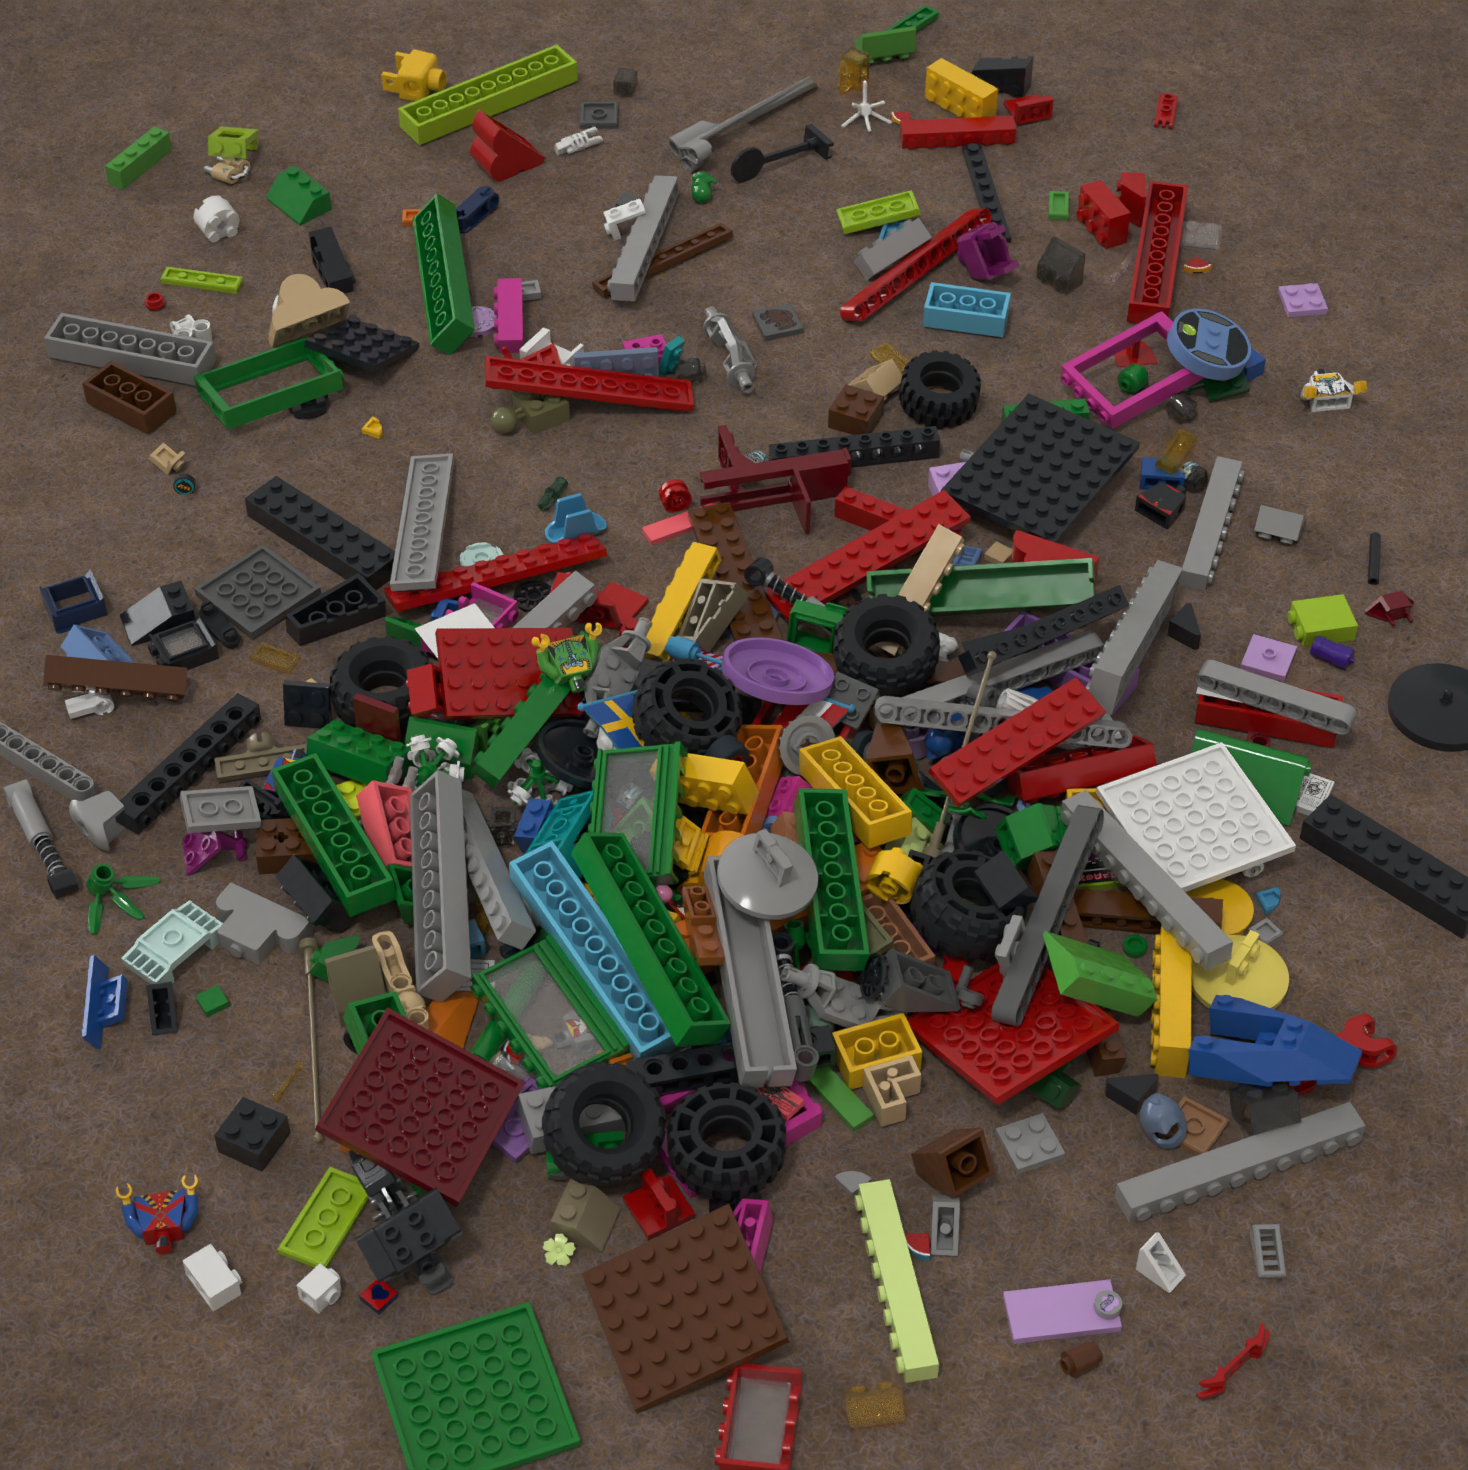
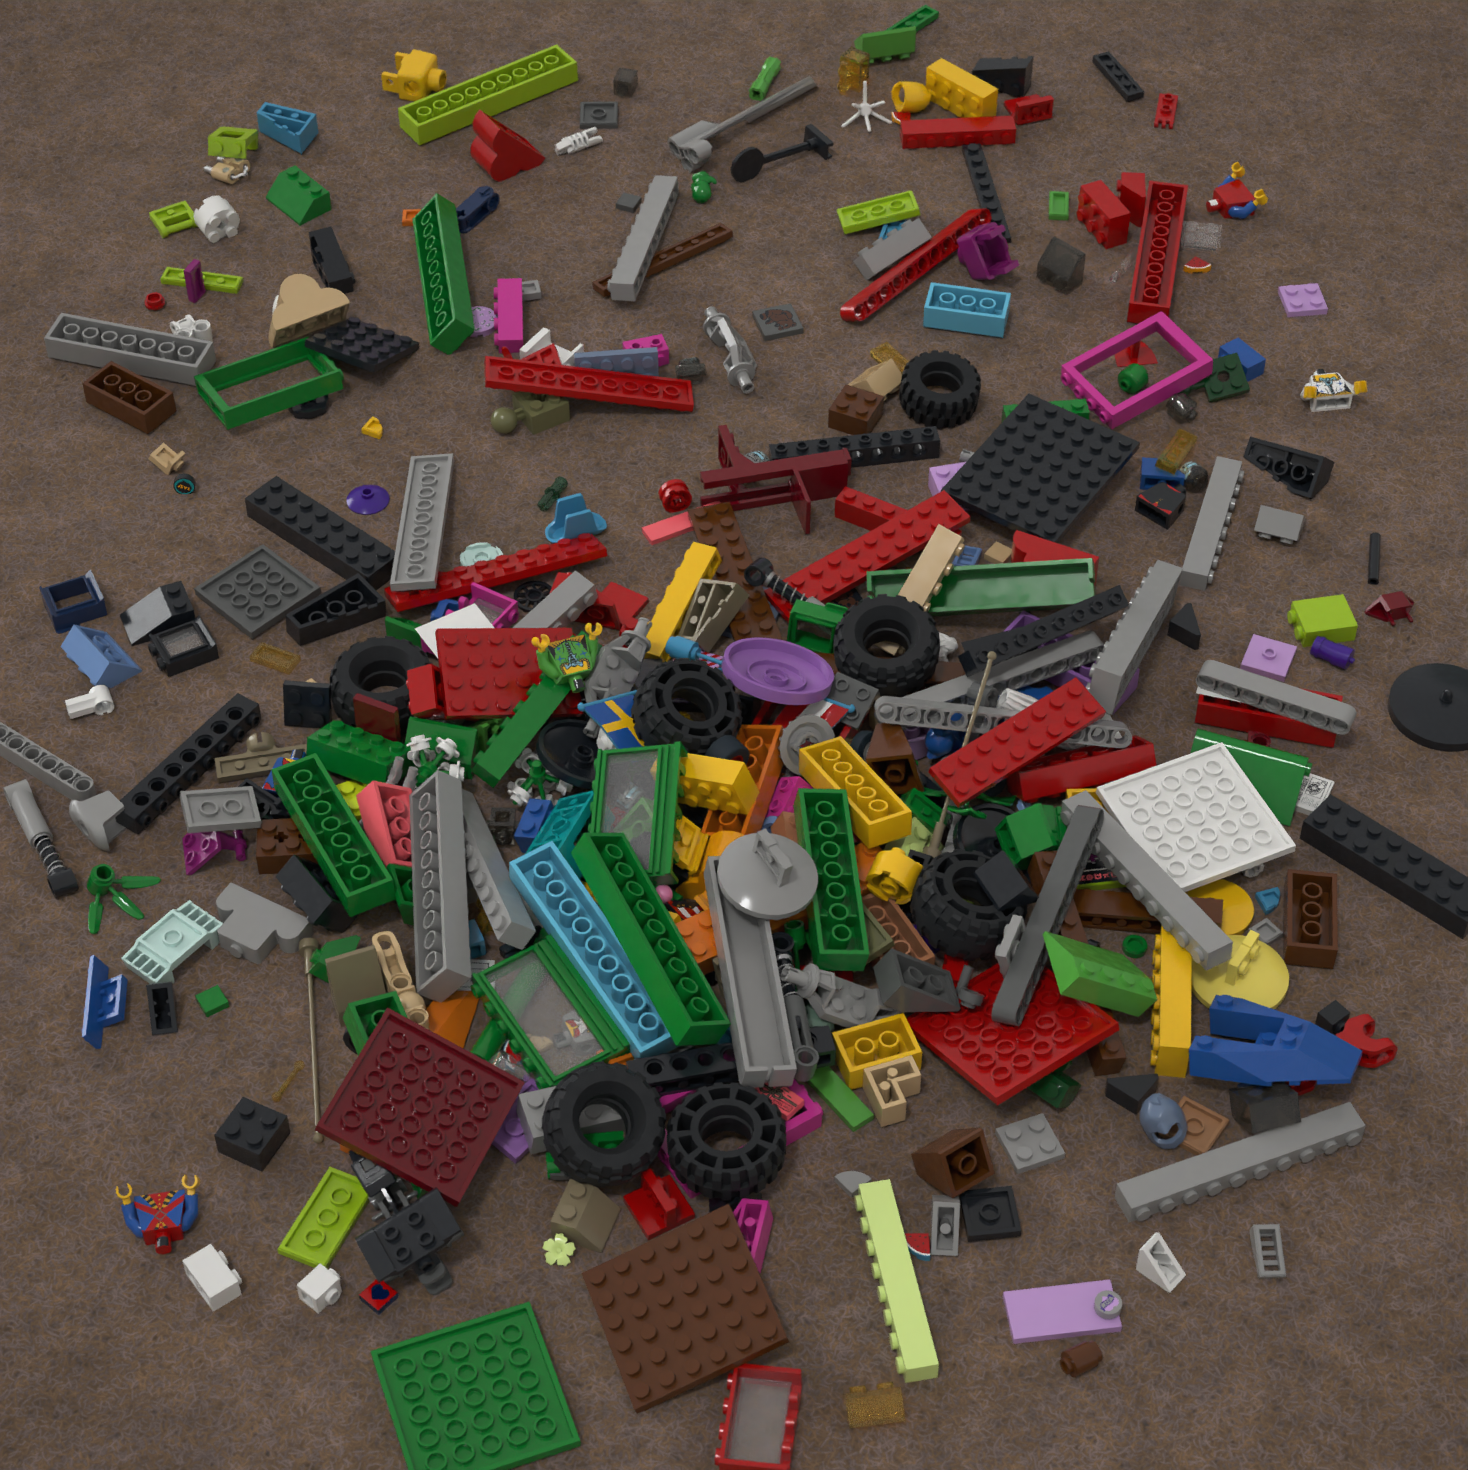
(115, 677): reddish brown brick -> none
(138, 158): bright green wedge -> none
(170, 215): none -> lime plate
(194, 281): none -> magenta tile
(218, 625): black piece -> none
(288, 125): none -> dark azure wedge
(367, 499): none -> dark purple dish
(621, 214): white bracket -> none
(671, 355): teal plate -> none
(701, 926): dark orange slope -> none
(760, 86): none -> bright green axle
(875, 977): black wheel -> none
(916, 96): none -> yellow piece
(990, 1213): none -> black plate
(1118, 76): none -> black plate
(1209, 344): medium blue piece -> none
(1233, 197): none -> torso
(1253, 1349): red piece -> none
(1297, 469): none -> black wedge
(1310, 919): none -> reddish brown brick
(1332, 1017): none -> black plate

